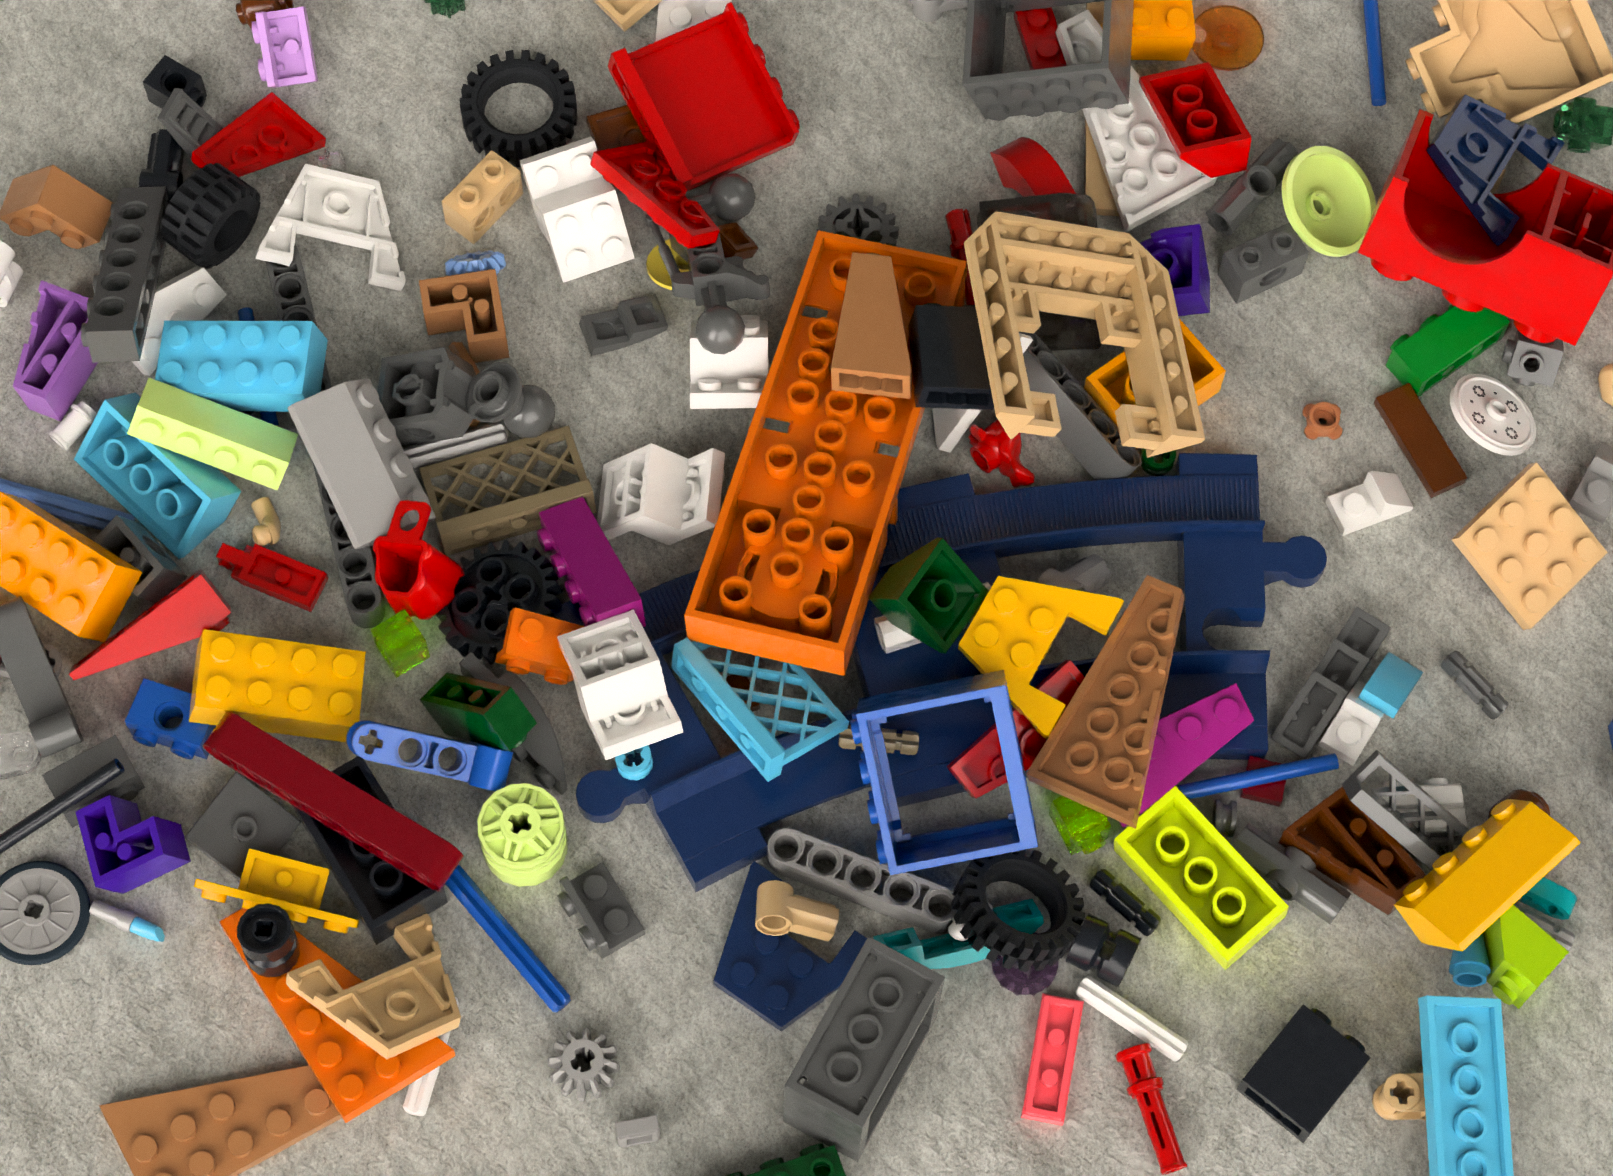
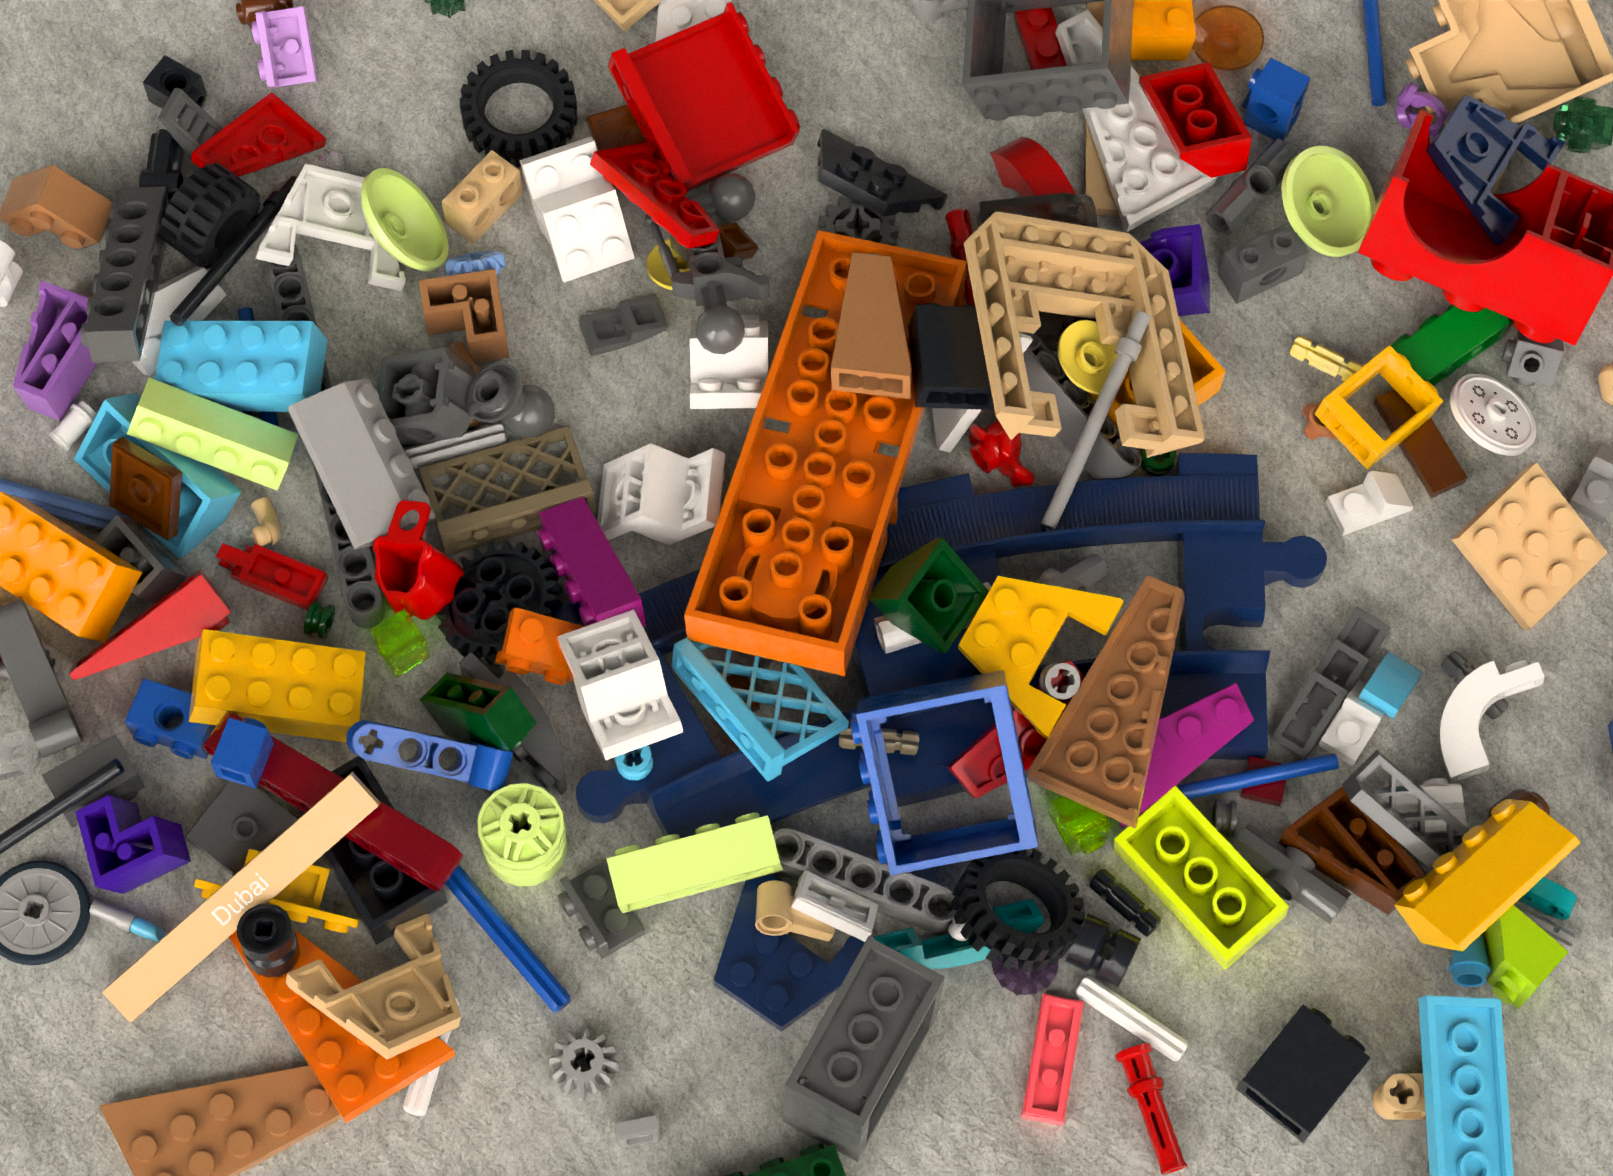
(145, 488): none -> reddish brown plate
(232, 255): none -> black bar
(242, 752): none -> blue brick
(252, 885): none -> tile
(319, 619): none -> dark green bush
(403, 220): none -> yellowish green dish
(694, 863): none -> yellowish green brick
(835, 905): none -> white tile
(871, 180): none -> black wing
(1067, 690): none -> light grey bush
(1084, 357): none -> light yellow dish
(1126, 351): none -> light grey bar
(1274, 99): none -> blue brick
(1323, 358): none -> light yellow axle
(1350, 426): none -> yellow window
(1411, 97): none -> medium lavender piece
(1459, 729): none -> white arch

